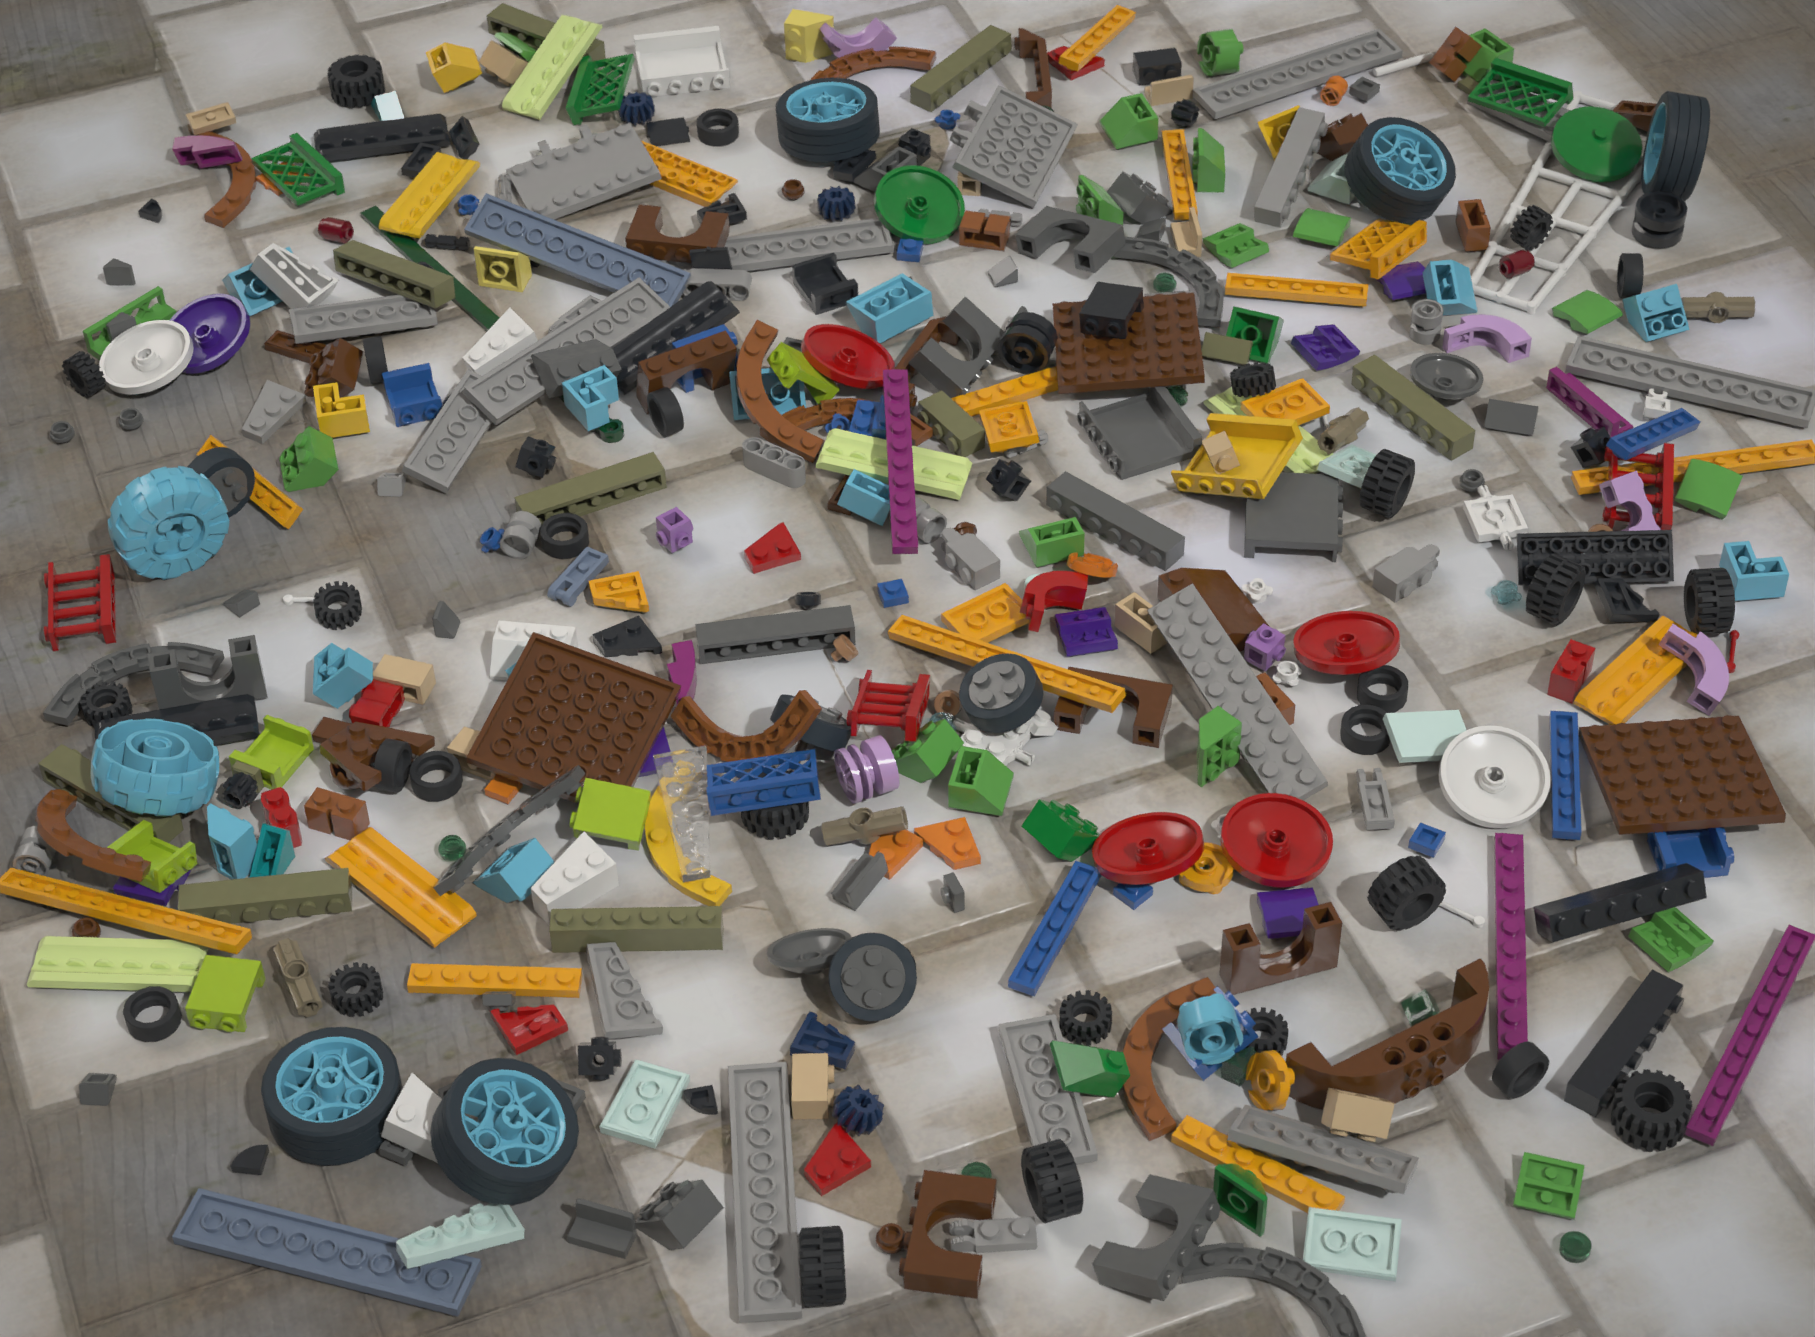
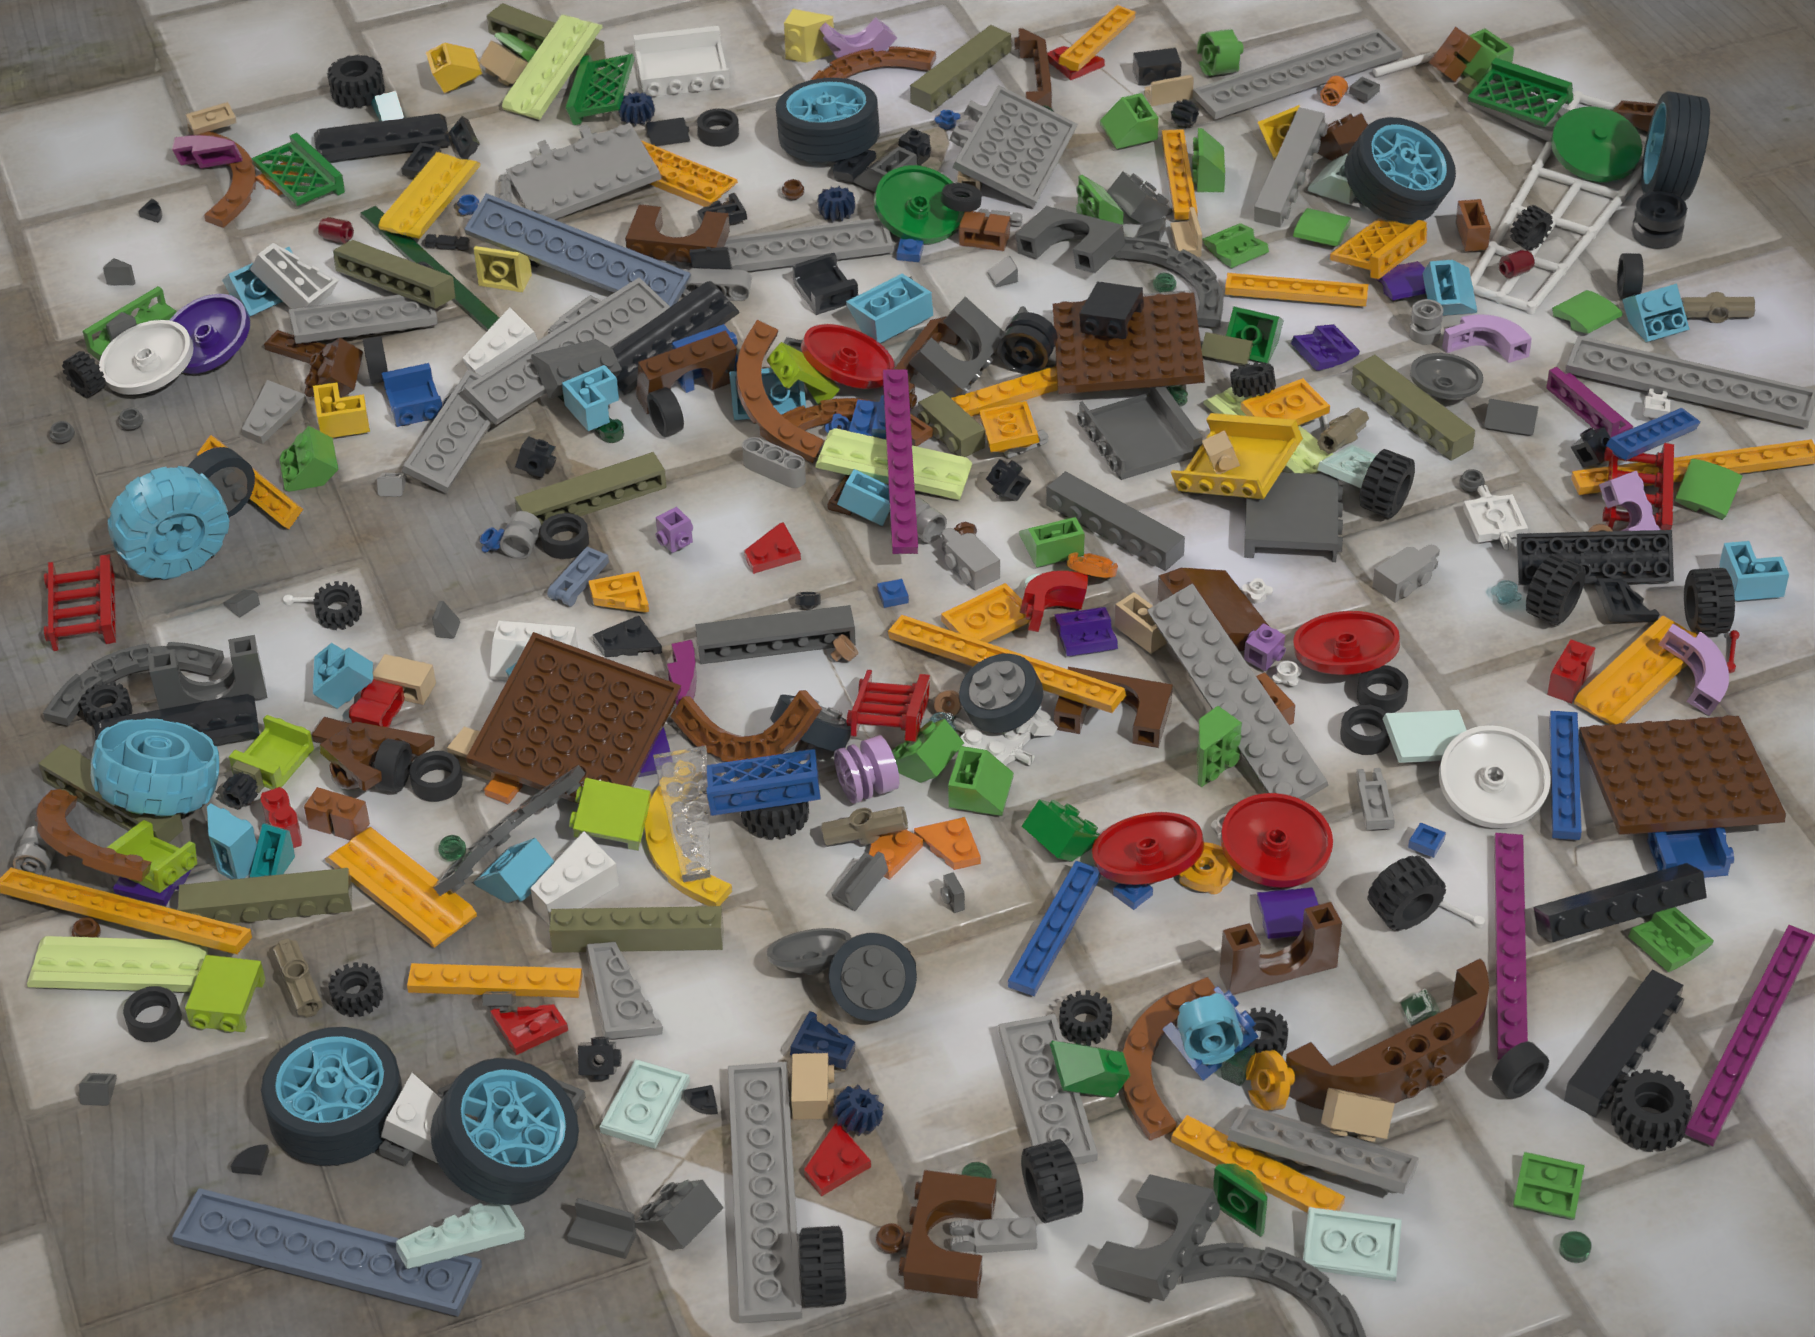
(953, 195): none -> black tyre

